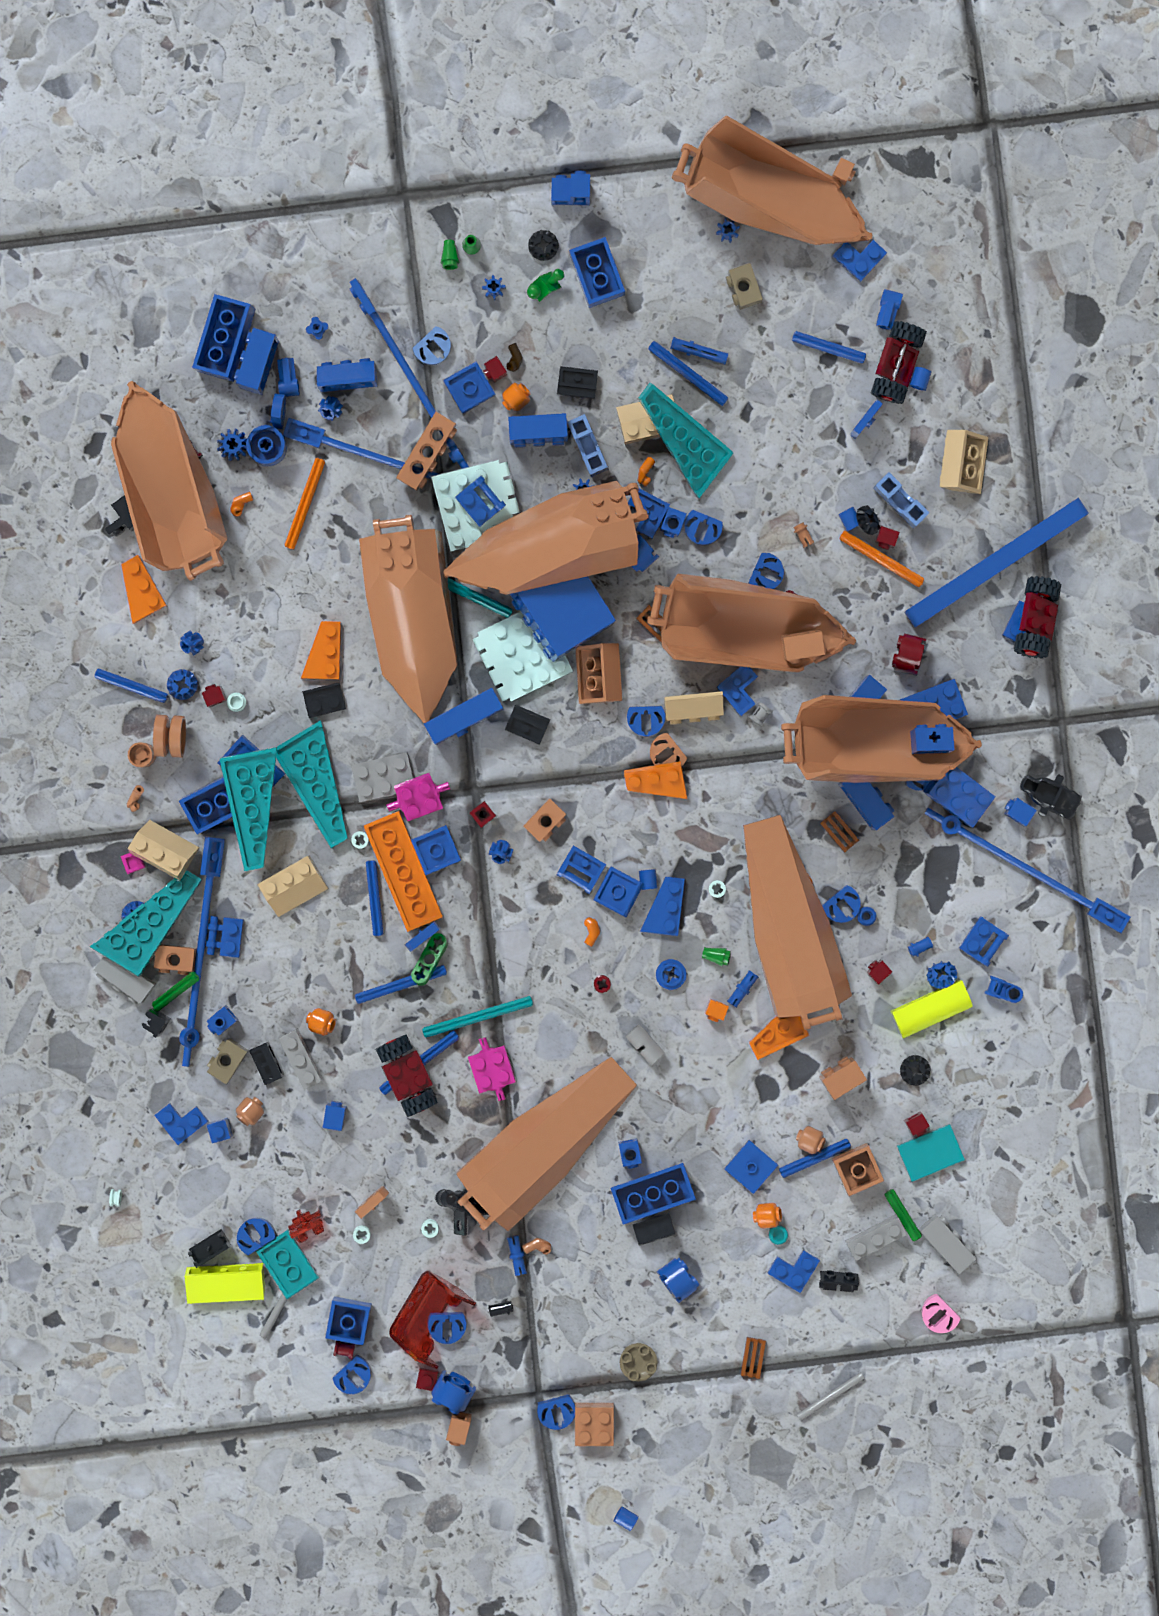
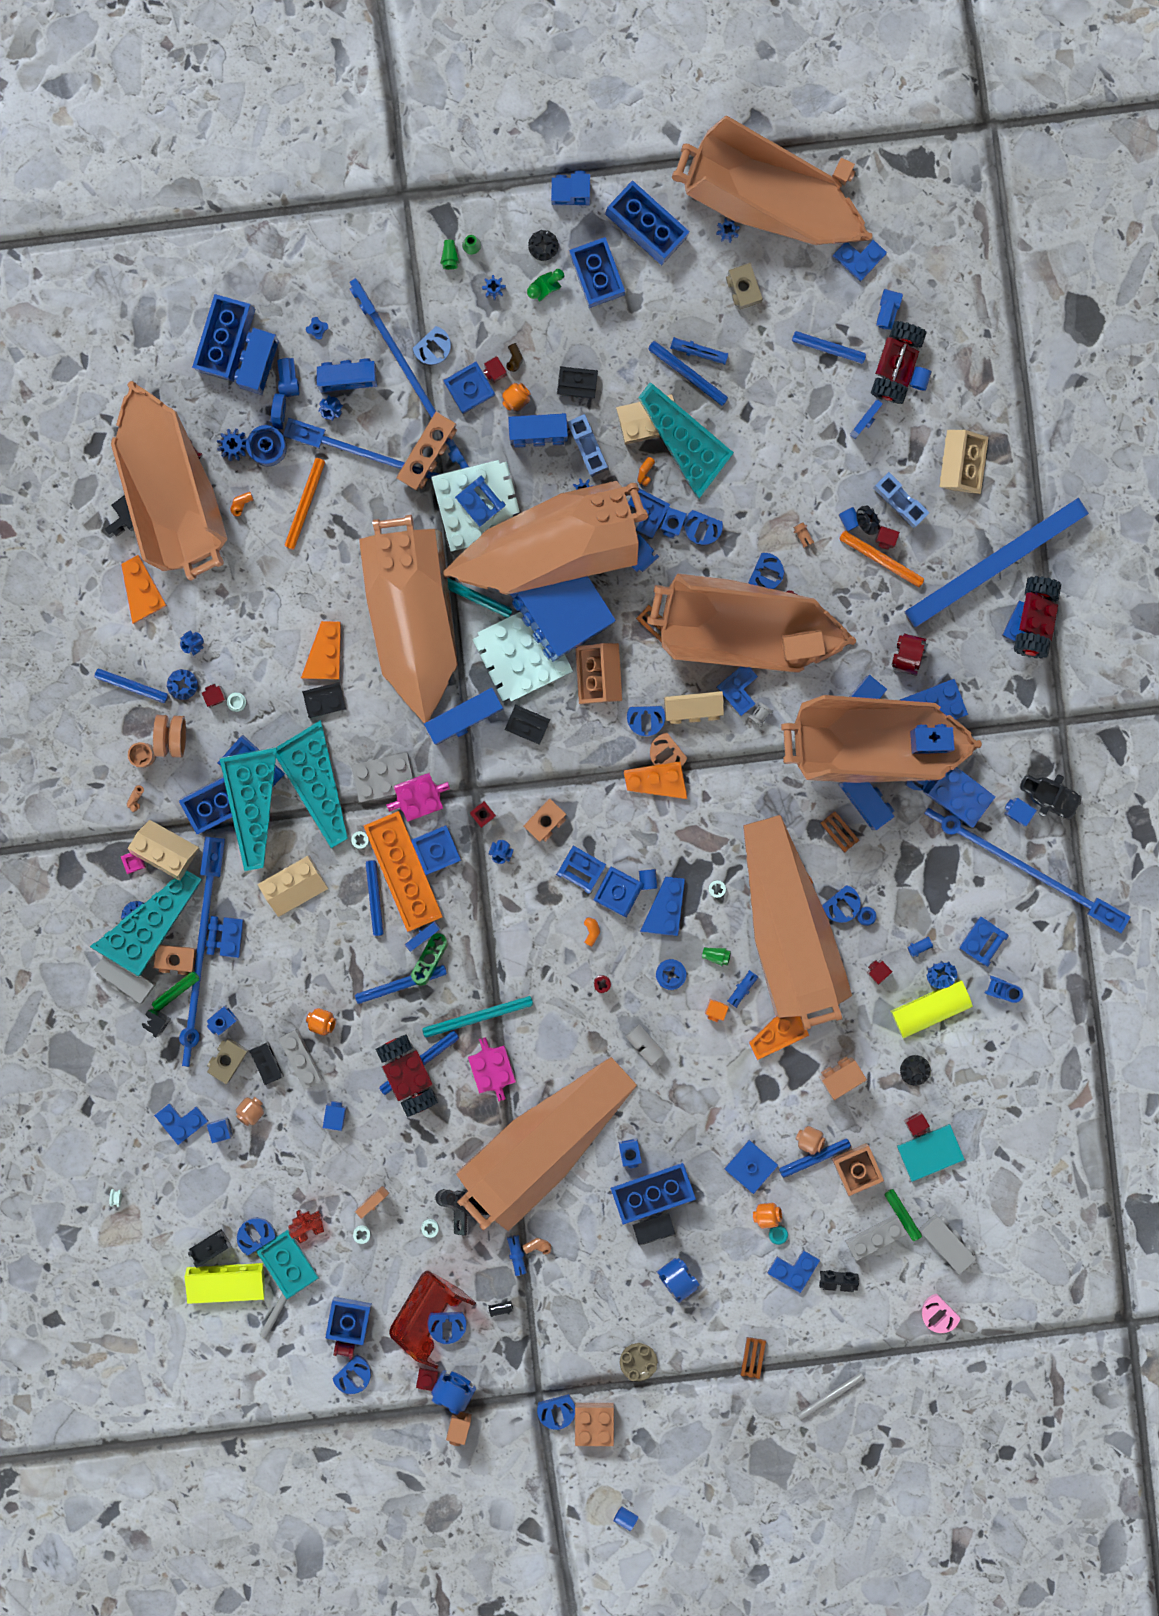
(647, 222): none -> blue brick

